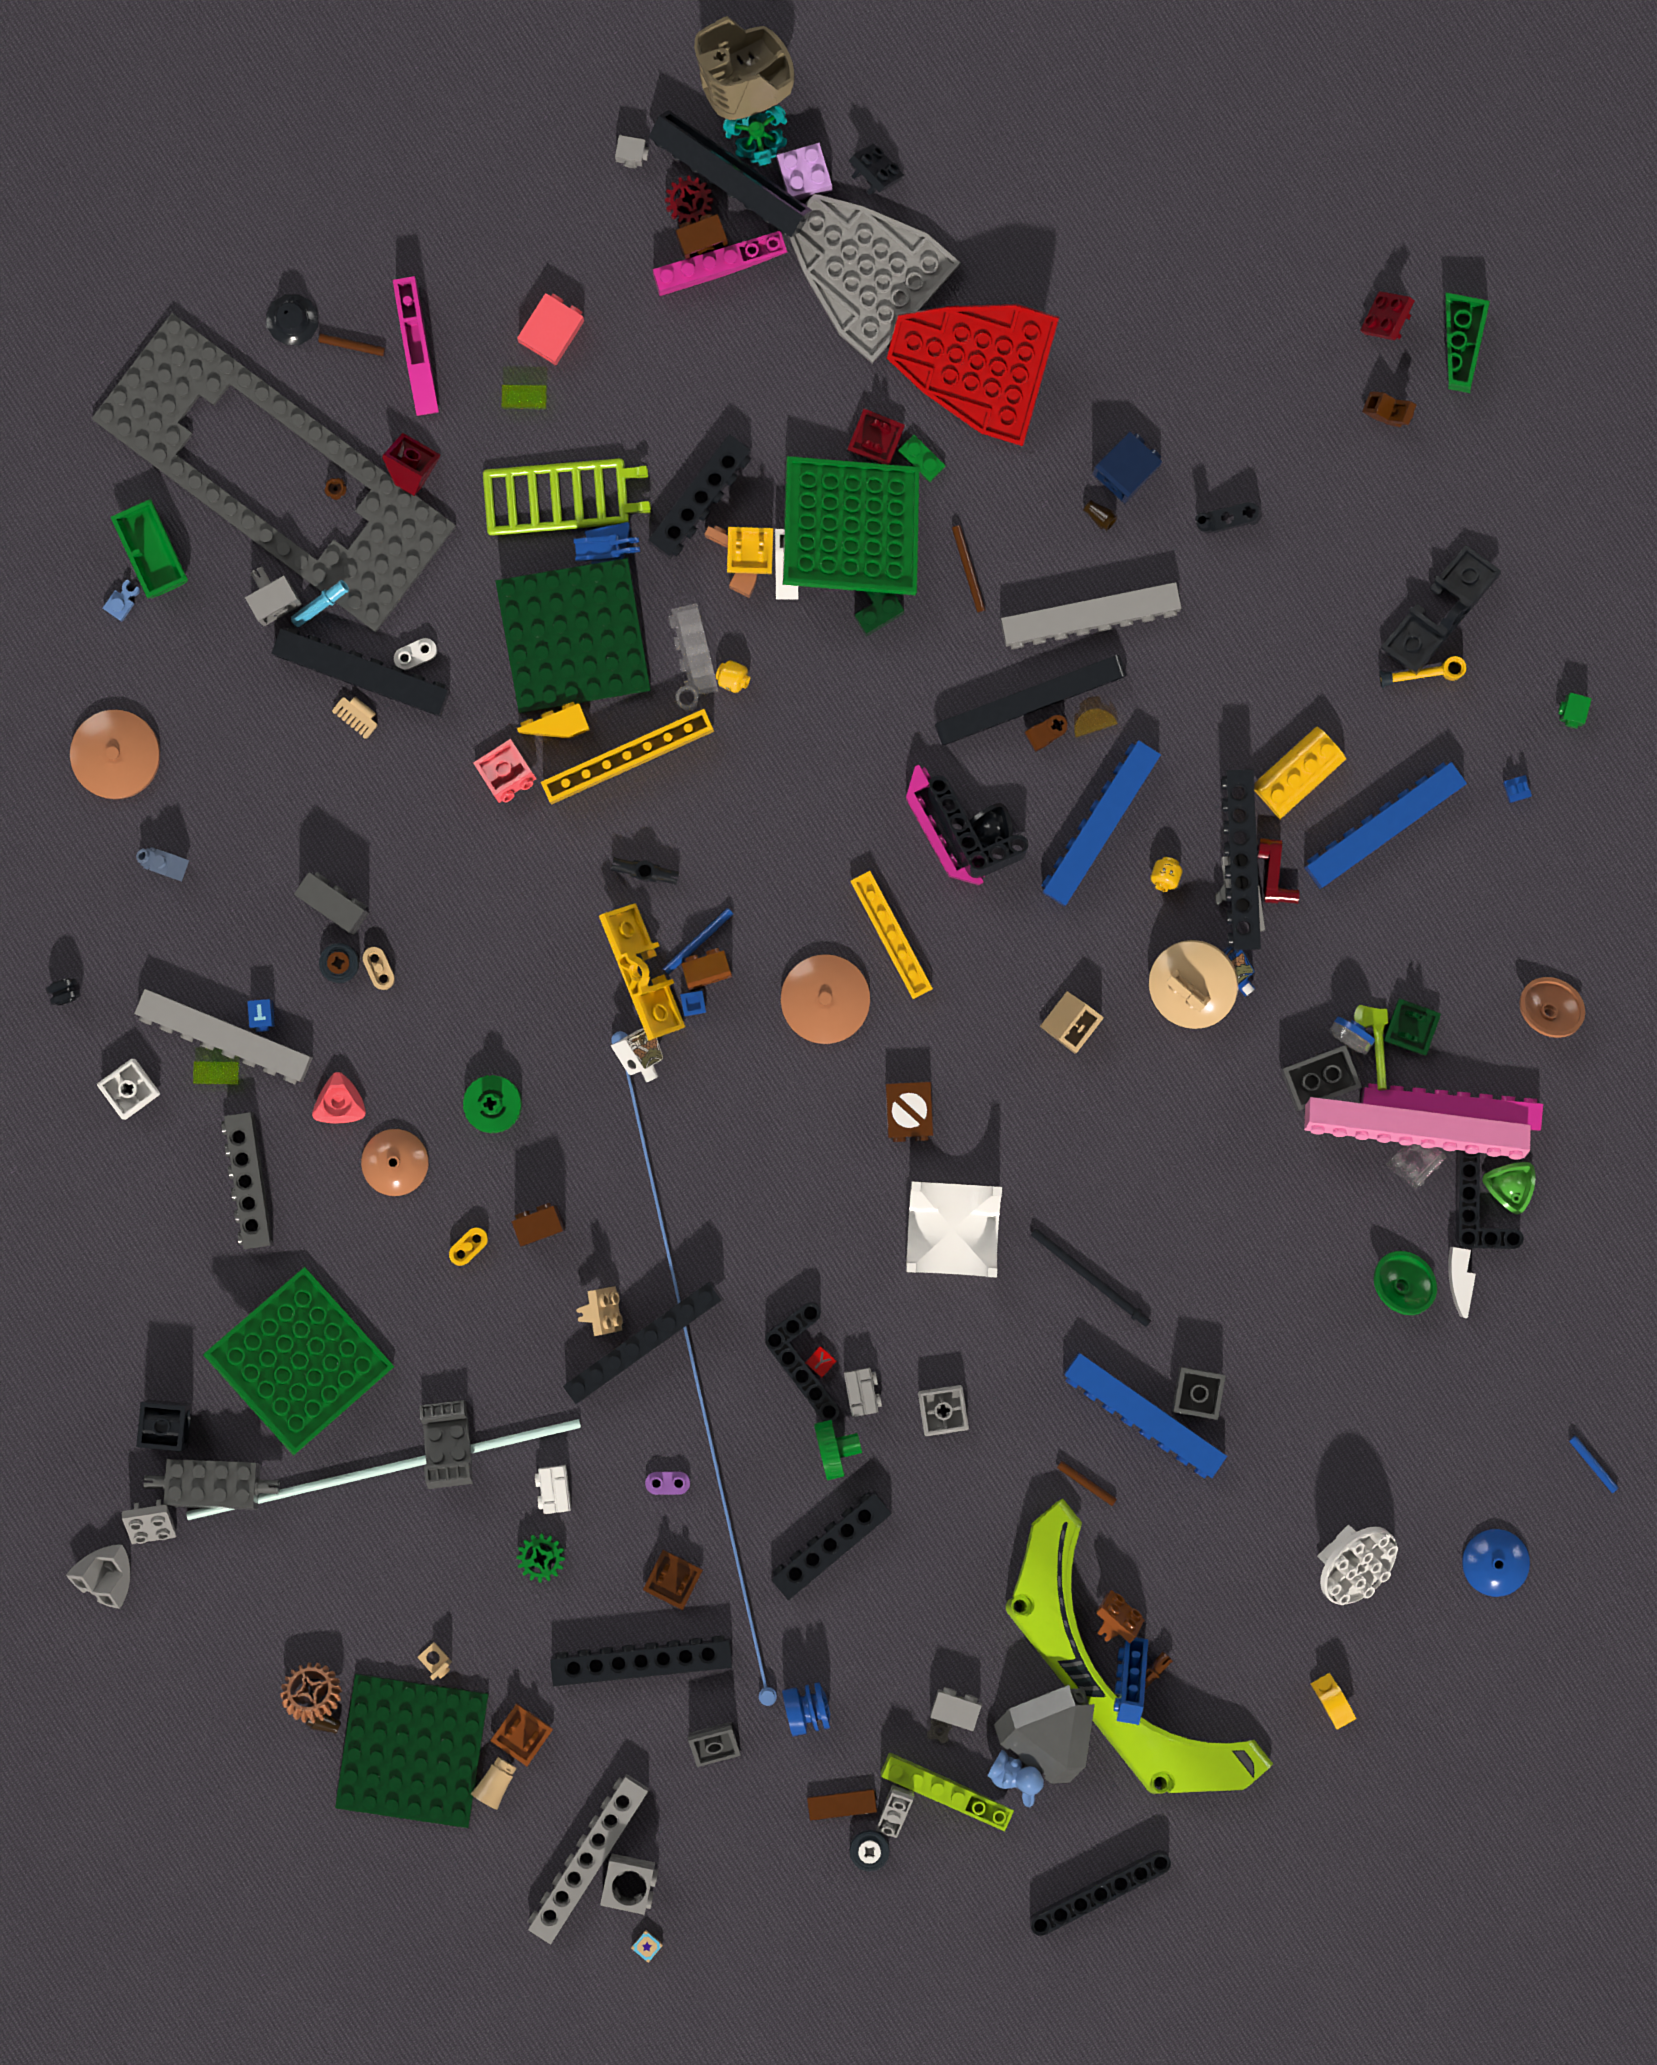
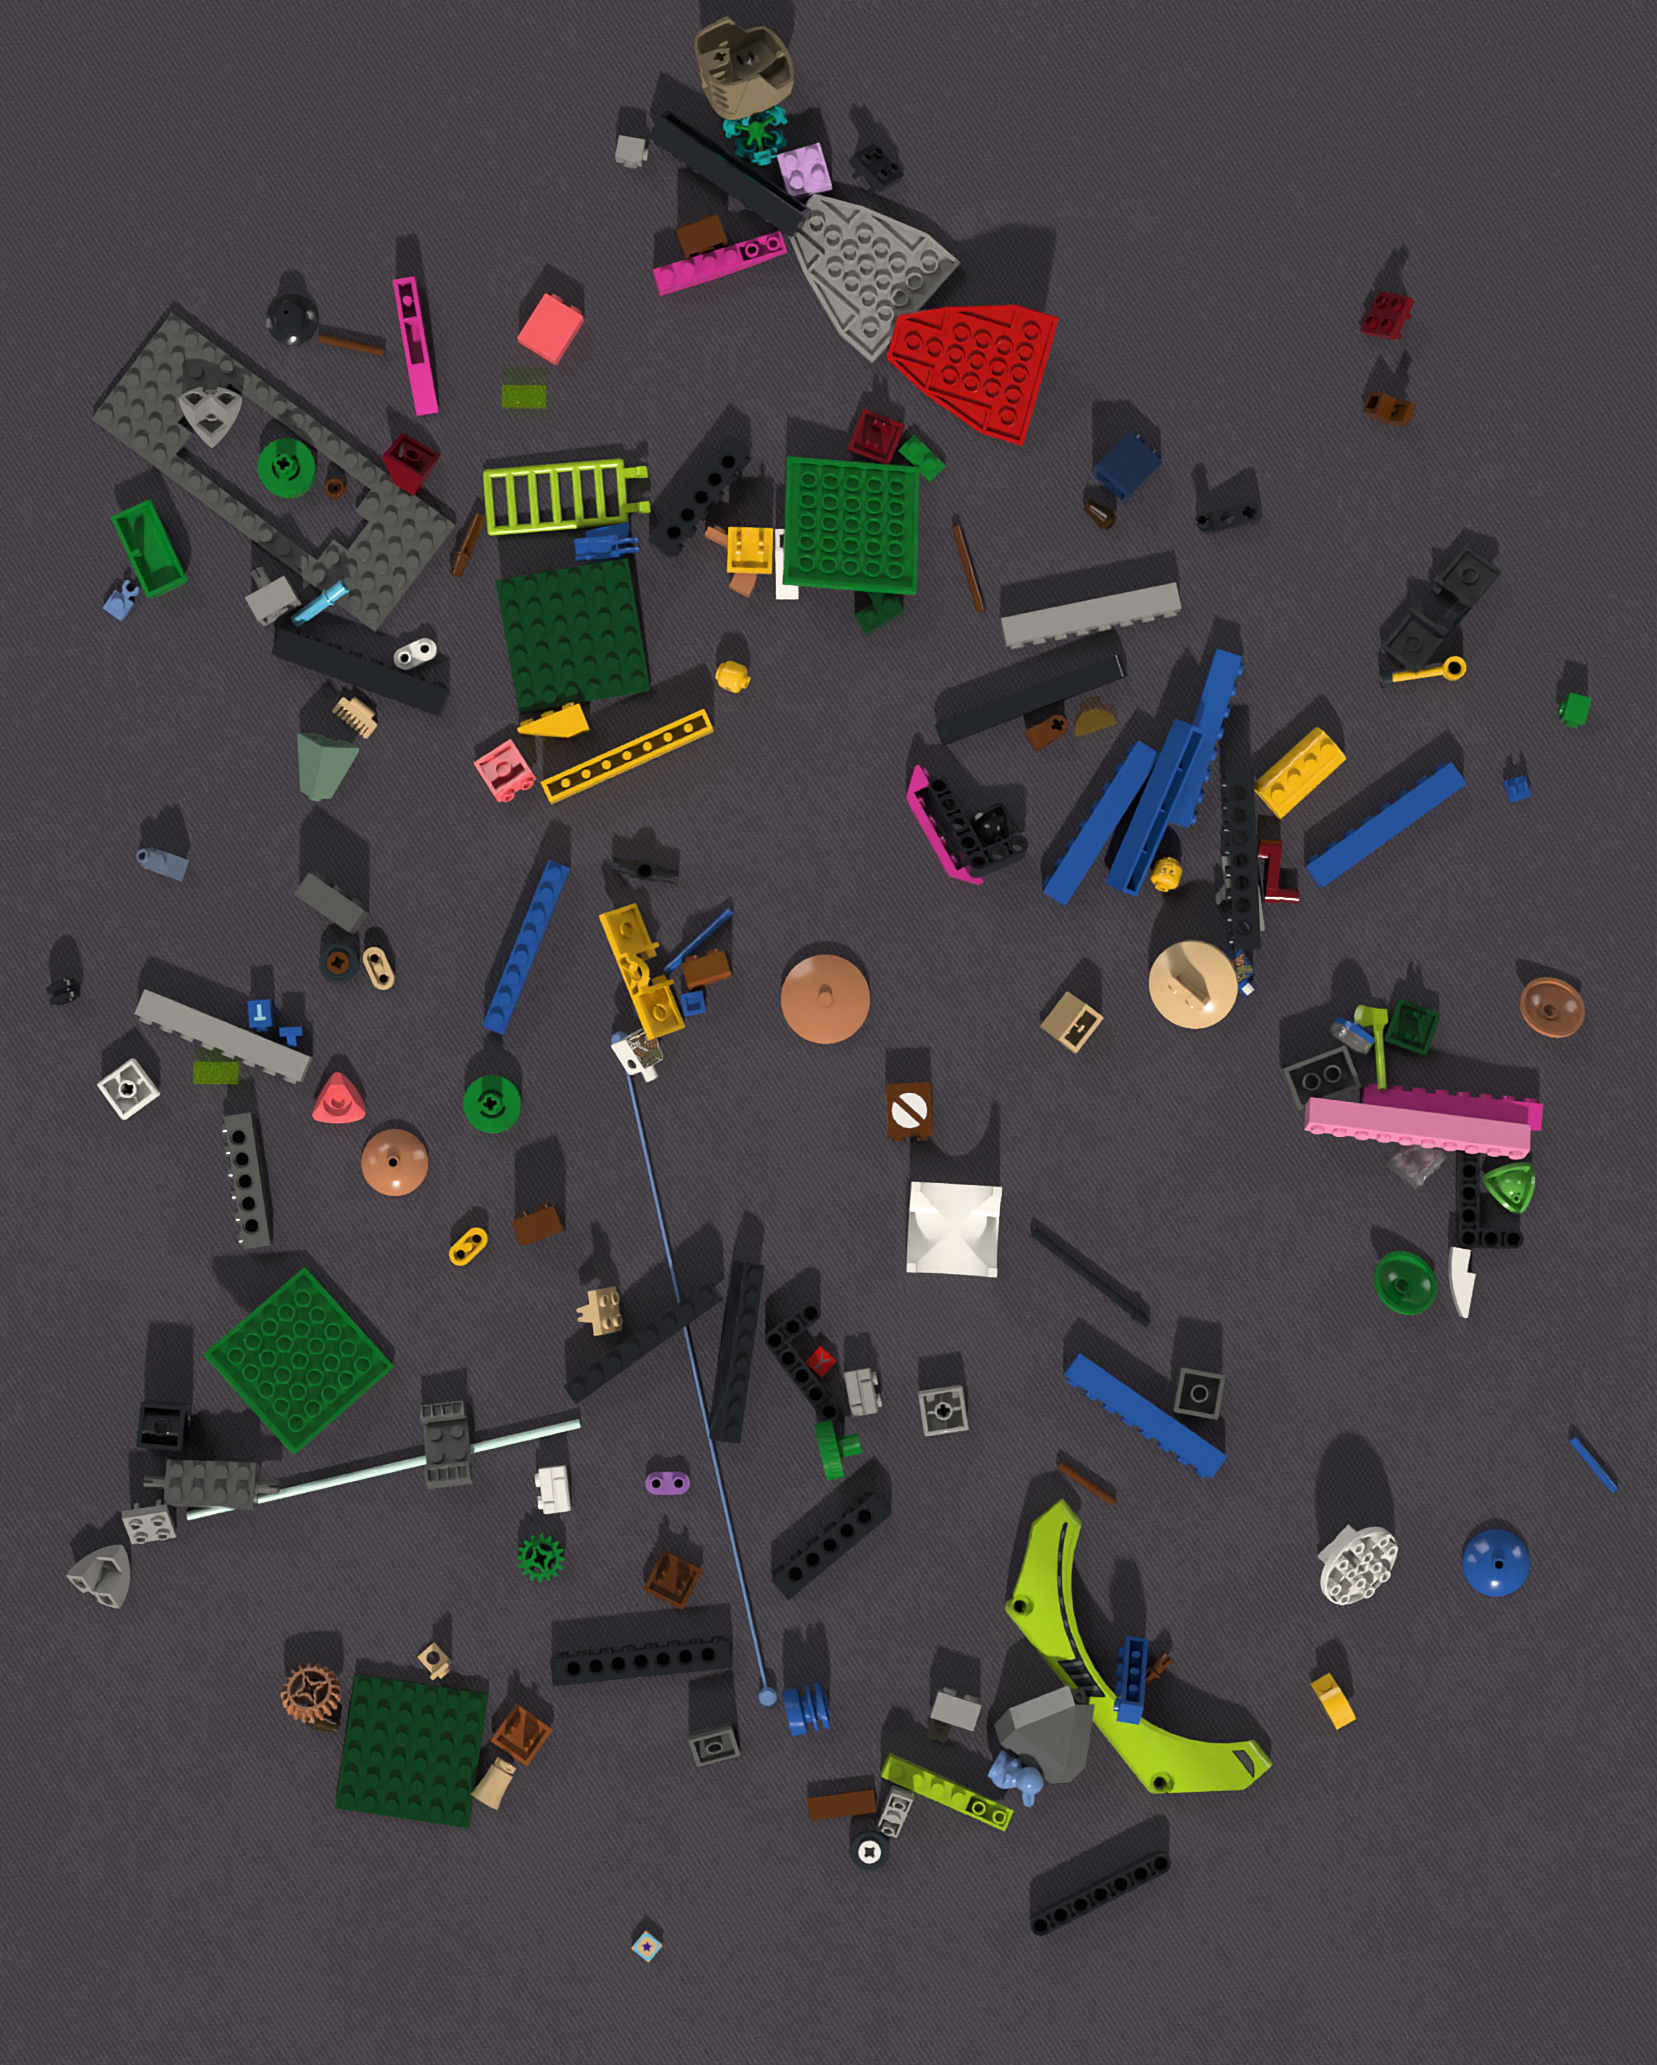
(115, 754): nougat dish -> none
(210, 412): none -> light grey brick
(282, 452): none -> green piece
(292, 1034): none -> blue tile
(323, 764): none -> sand green slope
(463, 555): none -> reddish brown axle
(526, 947): none -> blue brick
(549, 1929): light grey brick -> none
(611, 1895): light grey brick -> none
(695, 654): clear hinge -> none
(696, 197): dark red gear -> none
(736, 1352): none -> black brick
(891, 935): yellow plate -> none
(1119, 1618): dark orange plate -> none
(1155, 807): none -> blue brick
(1208, 717): none -> blue brick
(1464, 336): green wedge -> none

